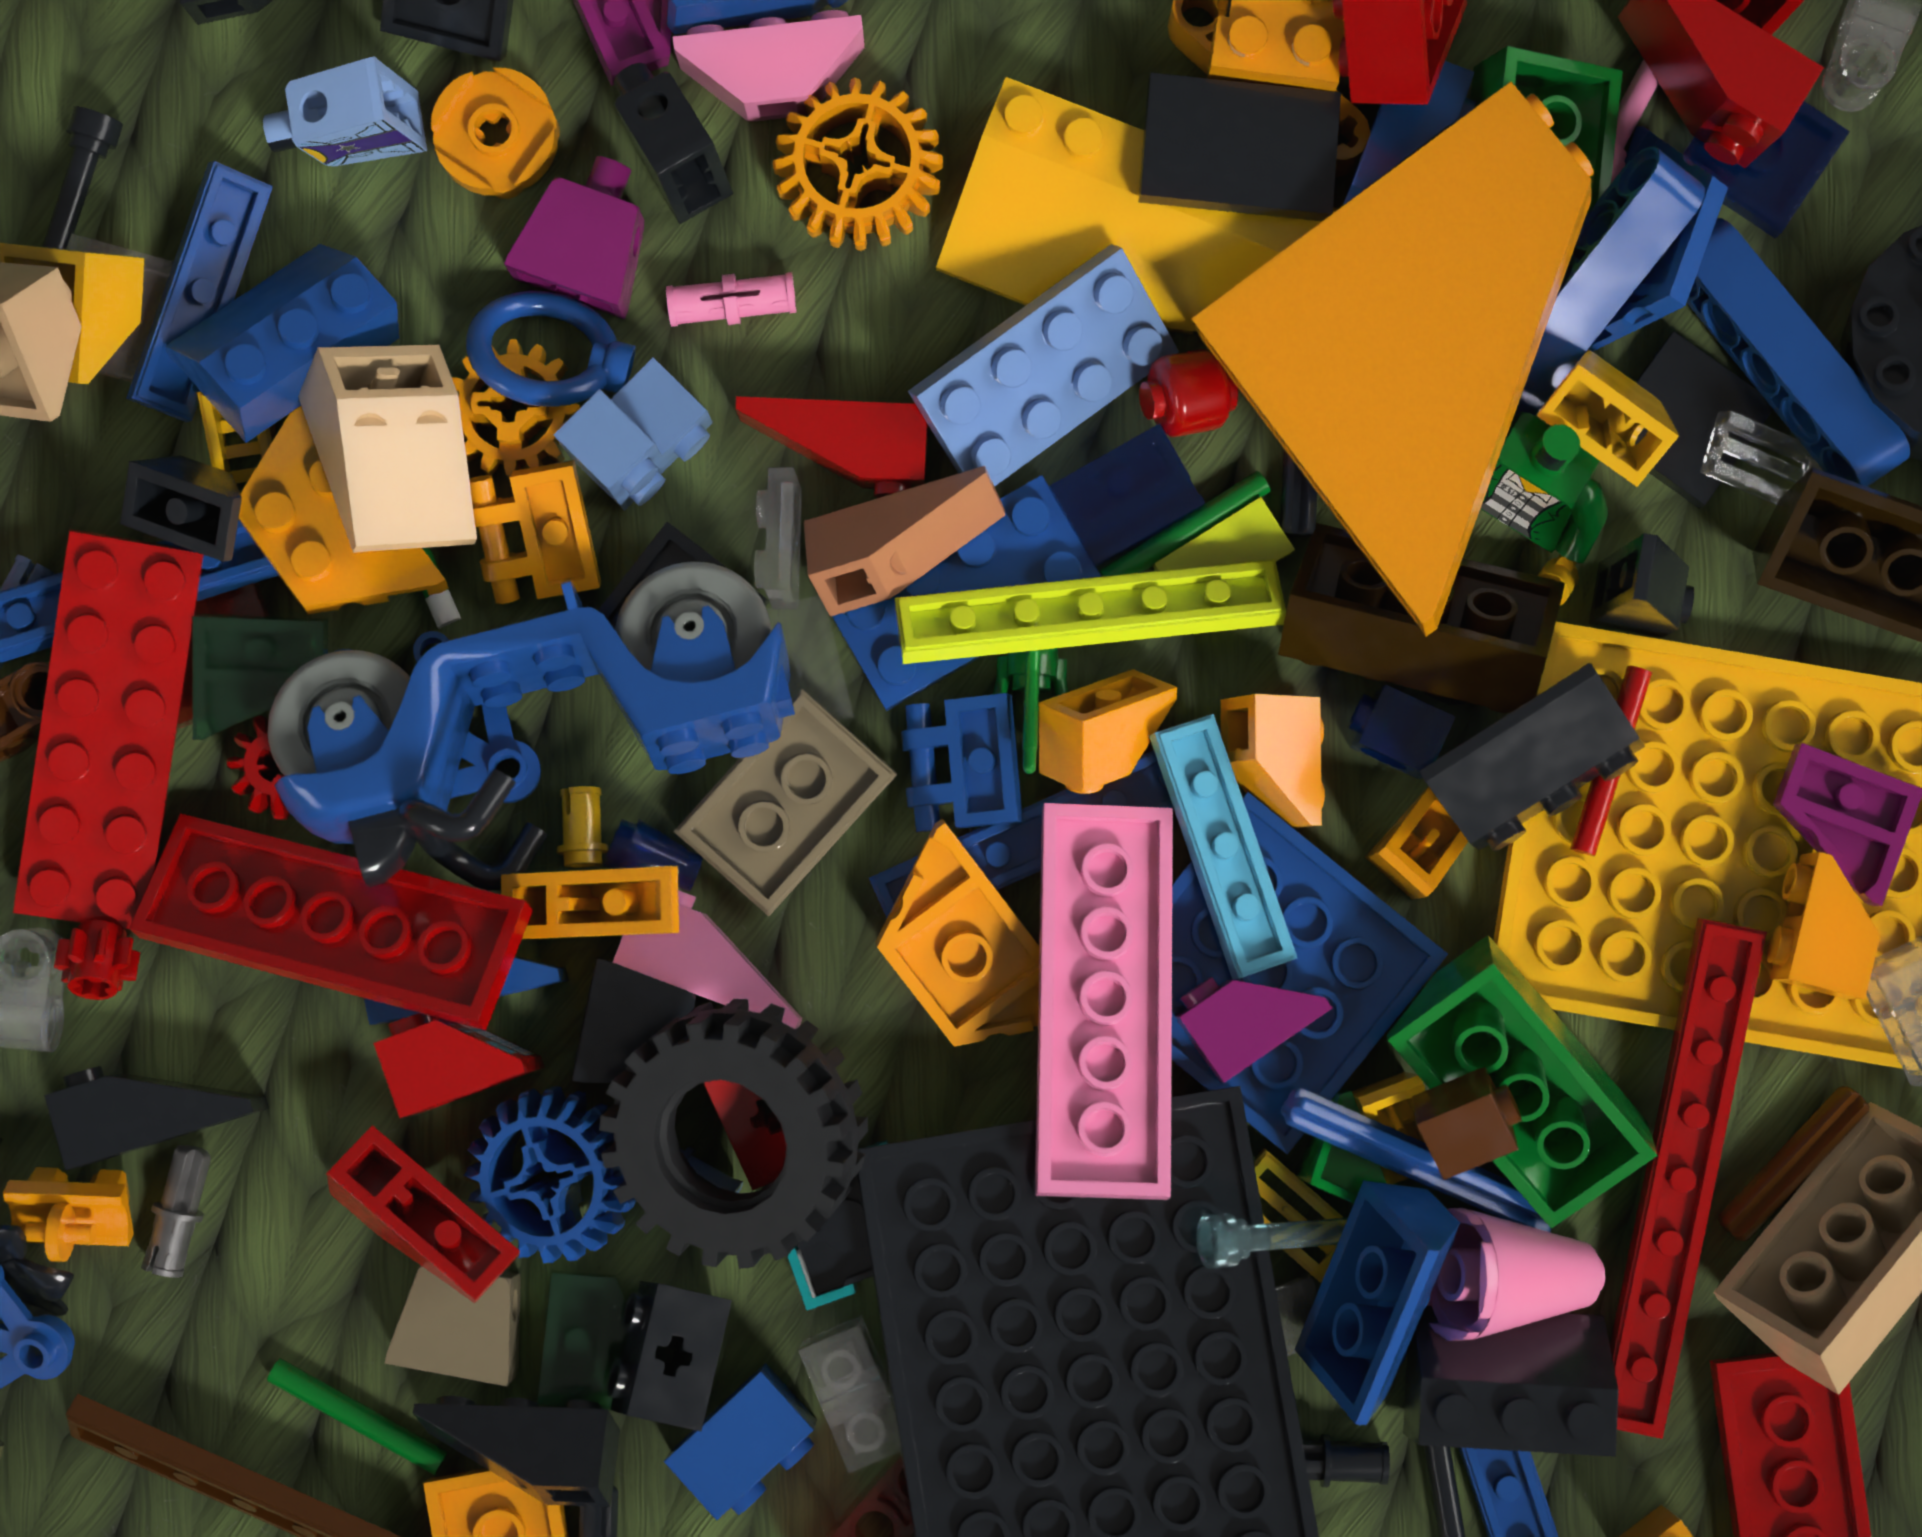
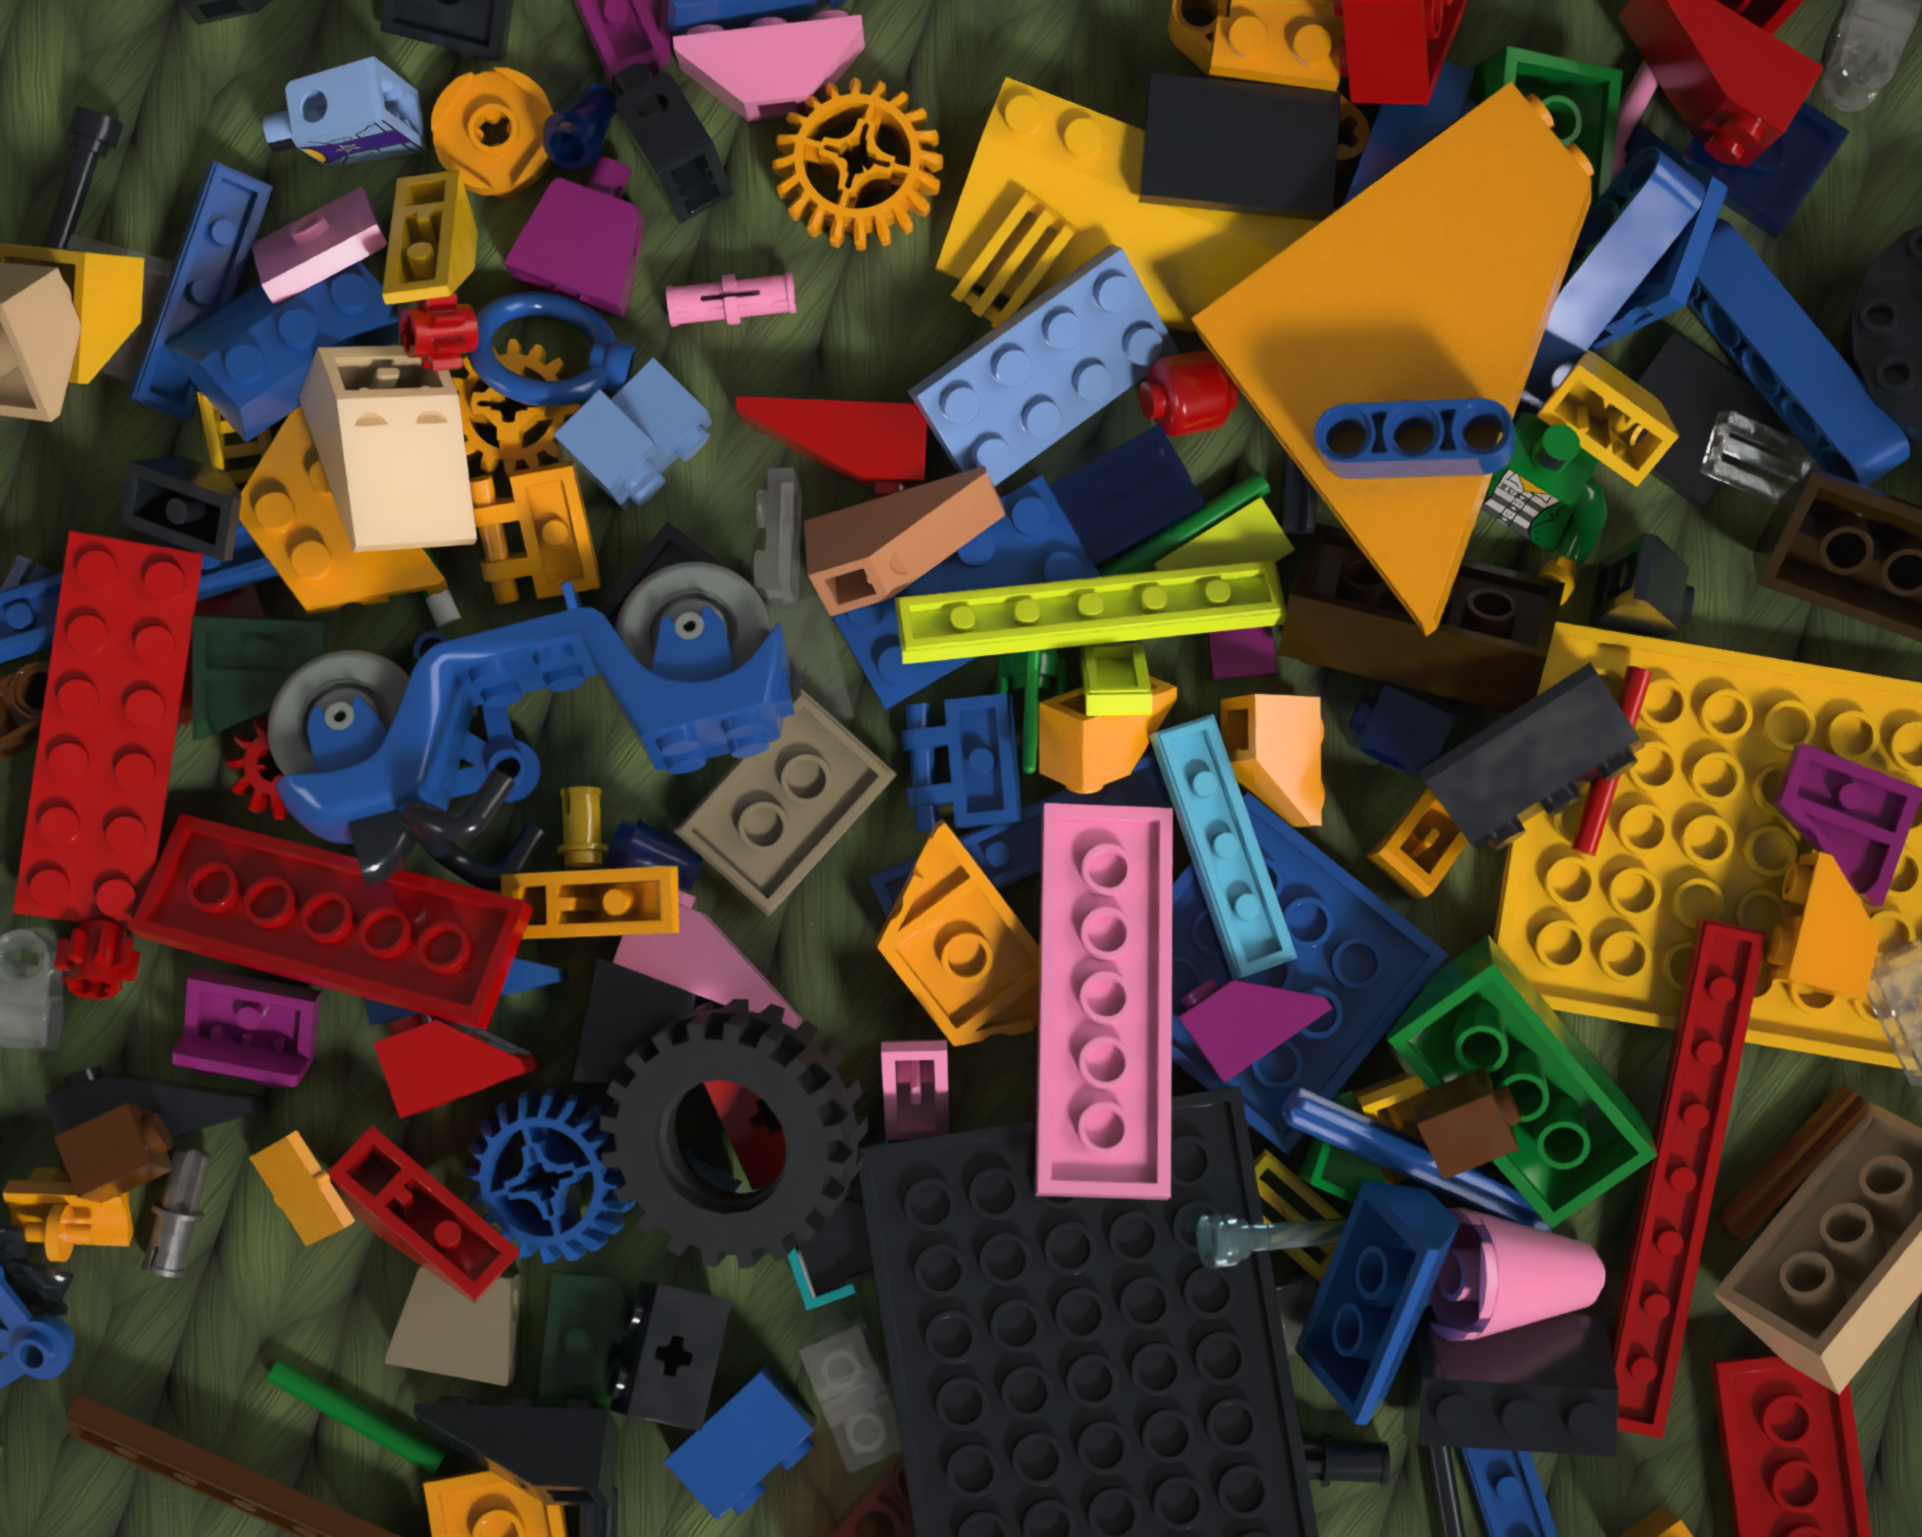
(115, 1152): none -> reddish brown brick
(248, 1028): none -> magenta bracket
(302, 1188): none -> light orange piece
(318, 245): none -> bright pink plate
(429, 238): none -> yellow slope
(439, 332): none -> red gear
(579, 129): none -> clear blue cone
(915, 1088): none -> bright pink slope
(982, 304): none -> yellow tile
(1115, 679): none -> neon yellow tile
(1241, 653): none -> magenta tile
(1386, 421): none -> blue beam

